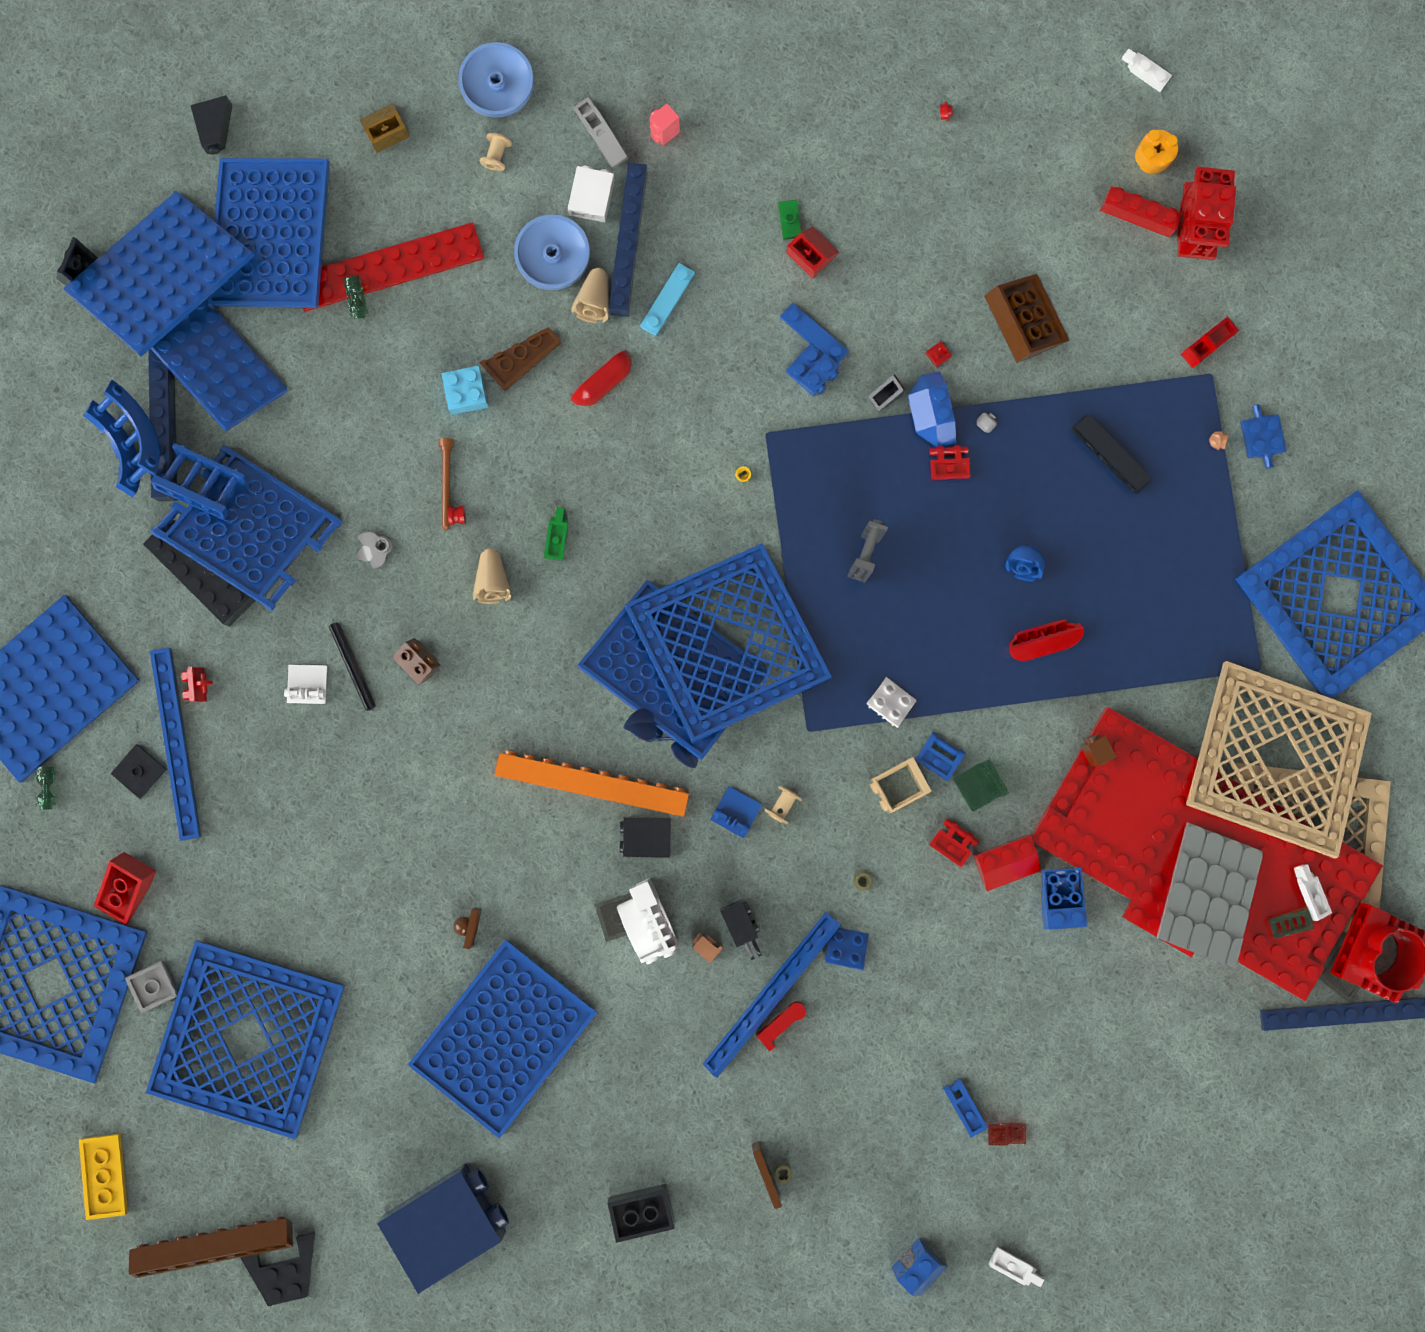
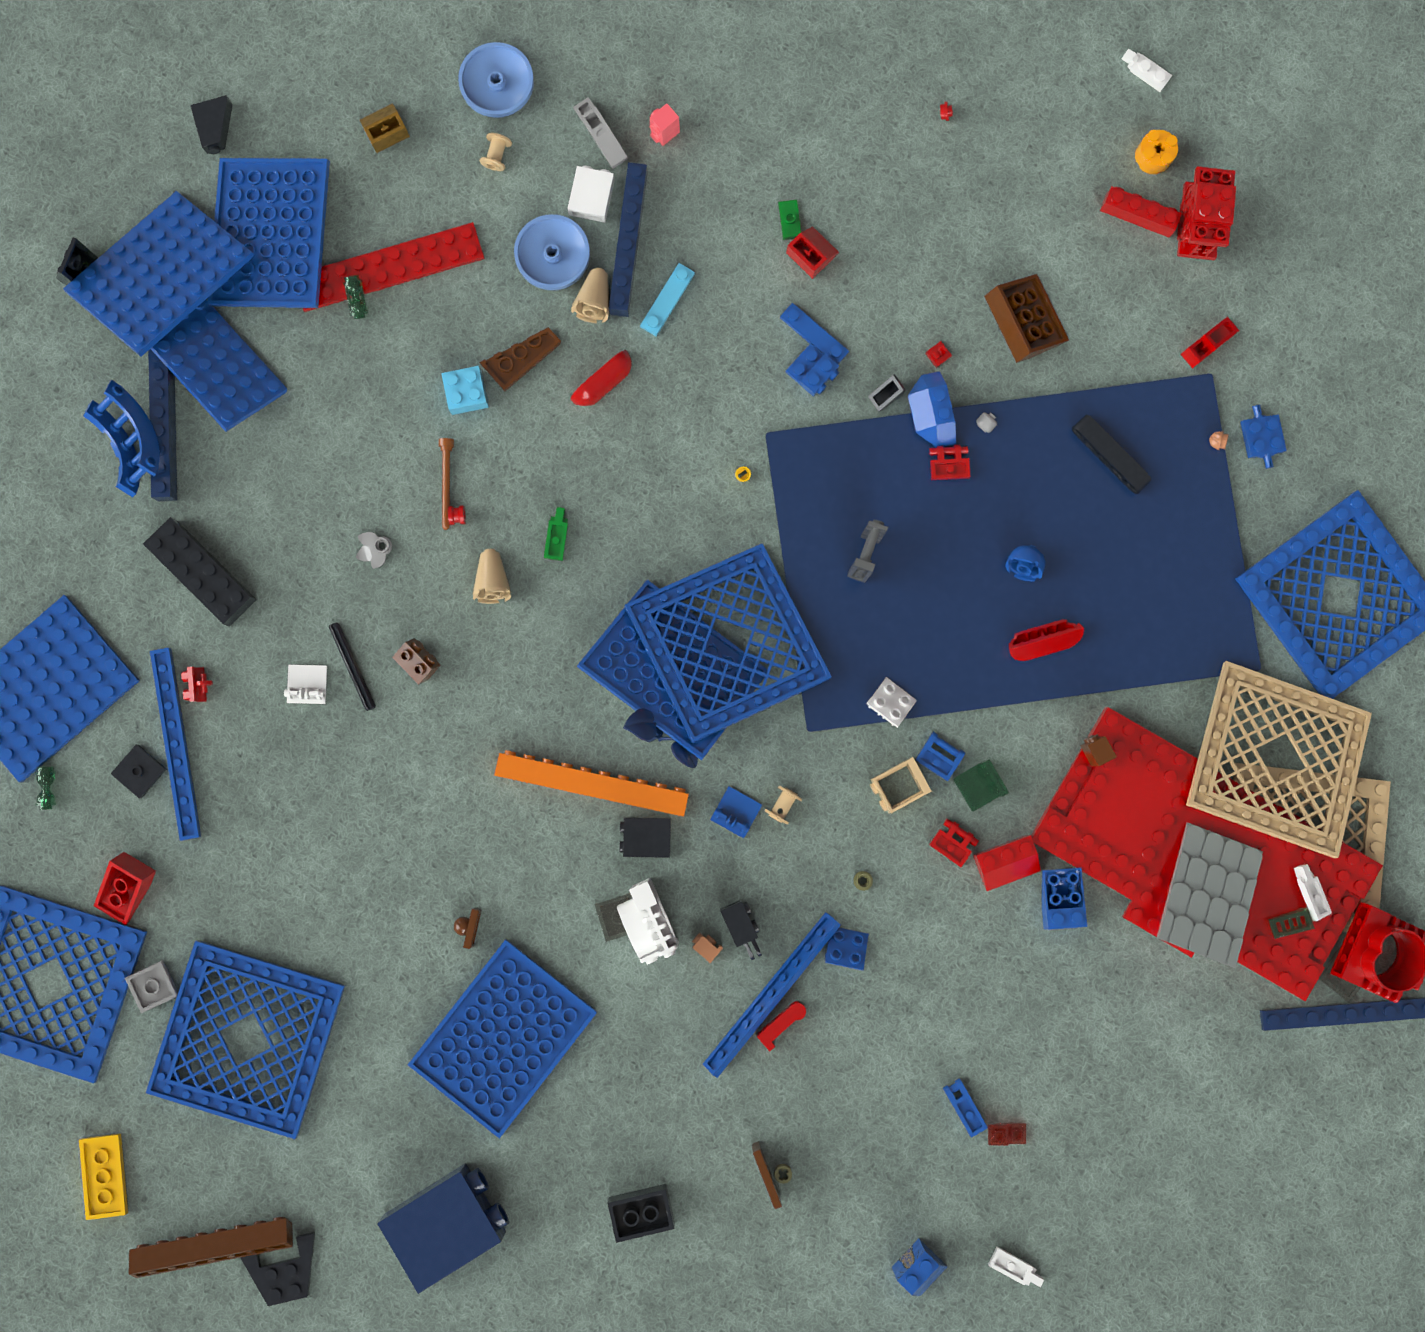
(198, 500): blue fence -> none
(259, 537): blue plate -> none

